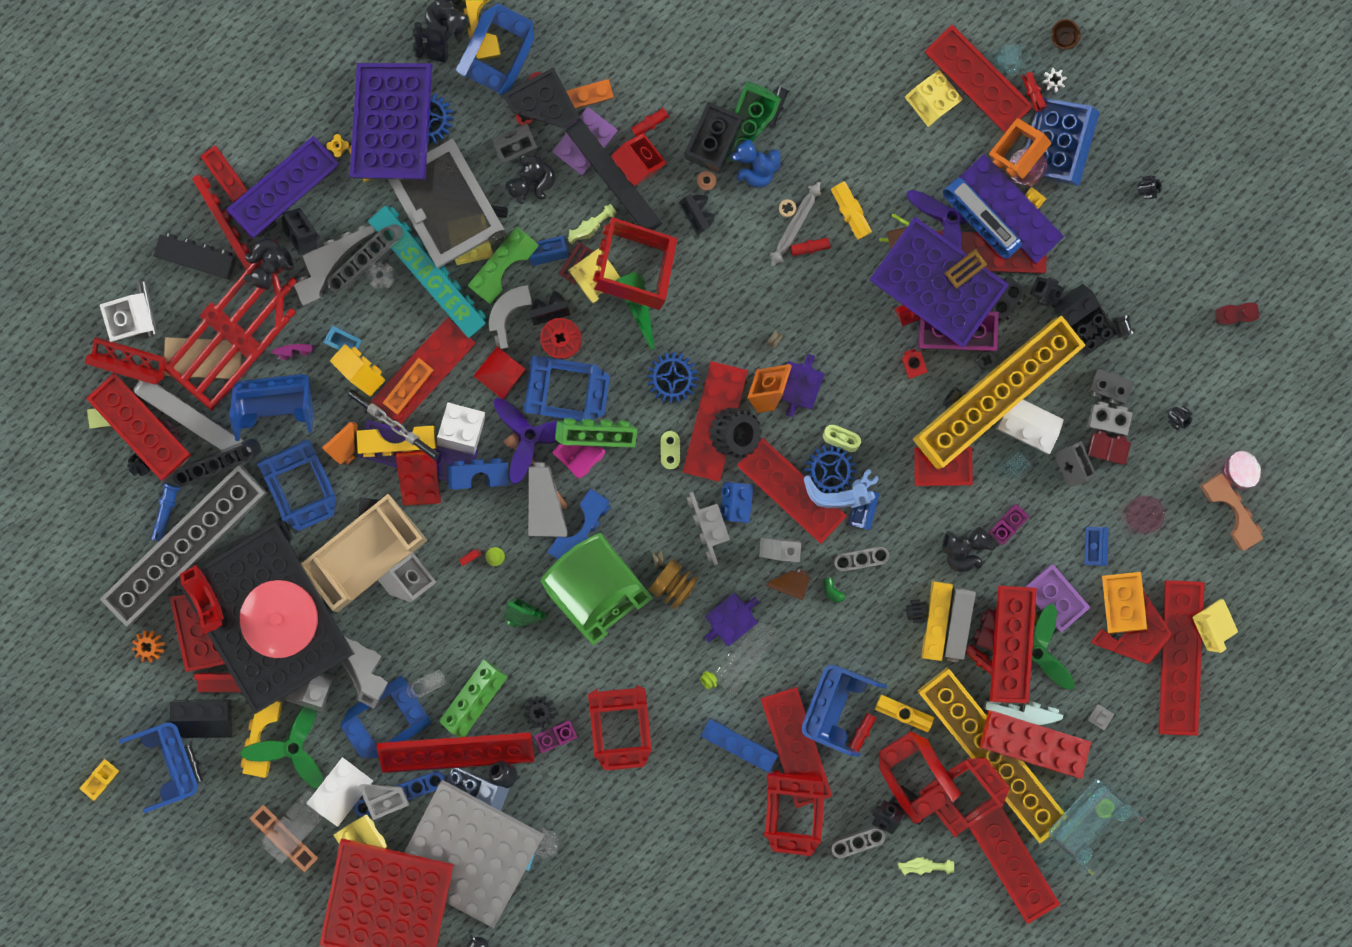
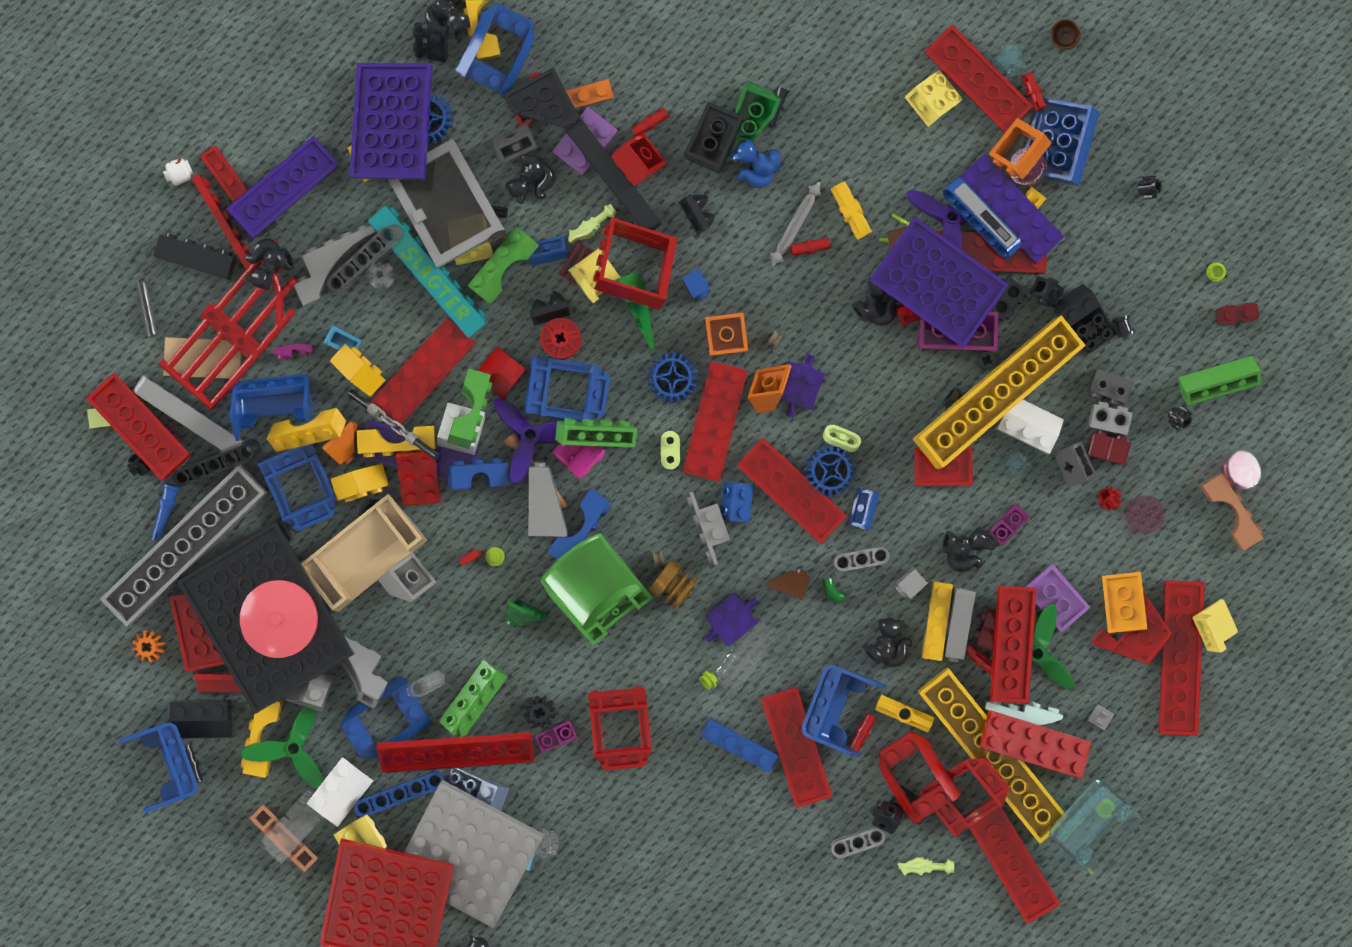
(99, 779): yellow slope -> none
(124, 367): red fence -> none
(126, 317): white brick -> none
(178, 171): none -> white head
(203, 598): red arch -> none
(299, 231): black brick -> none
(323, 427): none -> yellow arch
(343, 145): yellow plate -> none
(359, 482): none -> yellow brick
(383, 799): light grey wing -> none
(408, 386): orange plate -> none
(474, 389): none -> bright green arch
(501, 310): light grey arch -> none
(503, 774): black head -> none
(696, 285): none -> blue brick
(702, 185): nougat plate -> none
(726, 334): none -> orange brick
(747, 435): black tyre -> none
(780, 549): light grey slope -> none
(789, 214): tan bush -> none
(797, 786): red wedge -> none
(854, 497): light blue piece -> none
(874, 309): none -> black animal
(884, 649): none -> black animal
(910, 583): none -> light grey brick
(916, 611): black gear -> none
(921, 369): red brick -> none
(952, 278): pearl gold tile -> none
(1057, 75): white gear -> none
(1096, 546): blue slope -> none
(1109, 499): none -> red gear
(1216, 272): none -> lime plate
(1219, 380): none -> bright green brick

